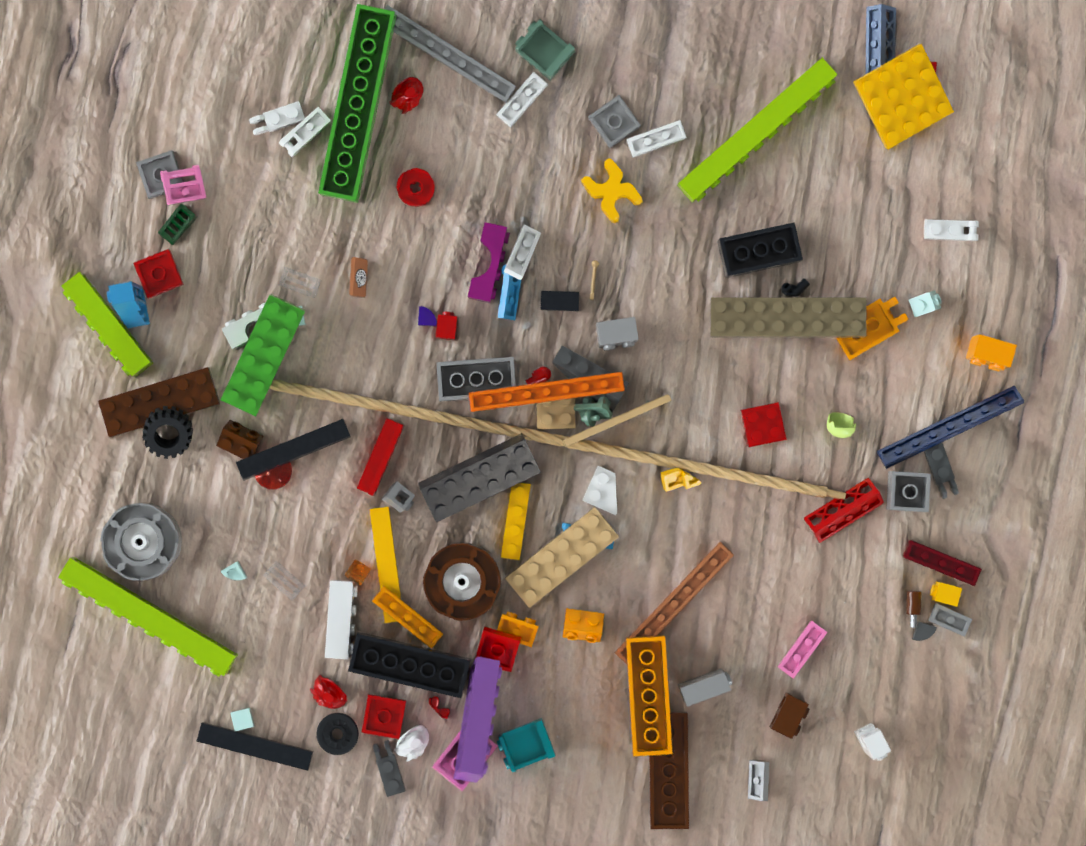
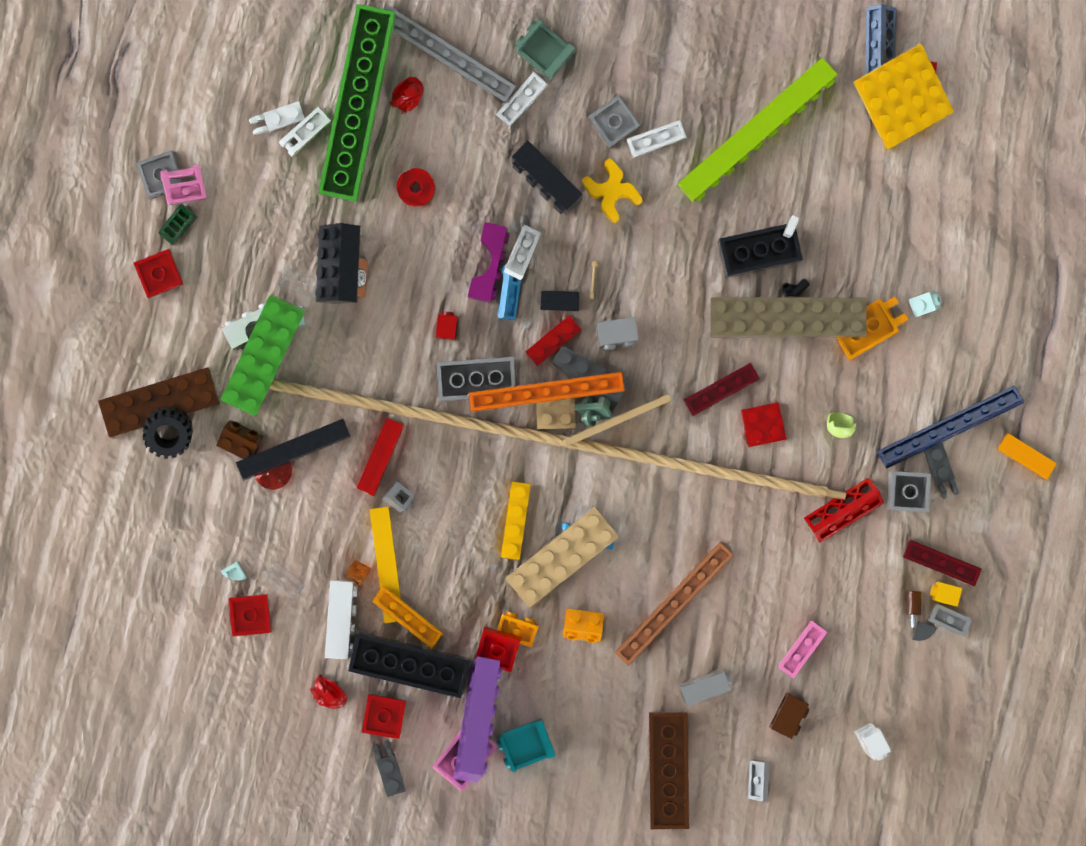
(107, 324): lime brick -> none
(122, 541): light grey piece -> none
(129, 303): dark azure wedge -> none
(148, 616): lime brick -> none
(242, 719): light aqua tile -> none
(250, 615): none -> red plate
(254, 746): black tile -> none
(328, 742): black wheel -> none
(337, 263): none -> black brick
(413, 742): white hat -> none
(426, 317): dark purple tile -> none
(442, 712): red piece -> none
(443, 585): reddish brown piece -> none
(479, 477): black brick -> none
(539, 375): red cylinder -> none
(546, 177): none -> black brick
(553, 340): none -> red plate
(602, 490): white wing -> none
(649, 695): light orange brick -> none
(676, 478): yellow slope -> none
(721, 389): none -> dark red tile
(790, 228): none -> white tile
(950, 230): white plate -> none
(990, 352): light orange brick -> none
(1026, 456): none -> light orange tile

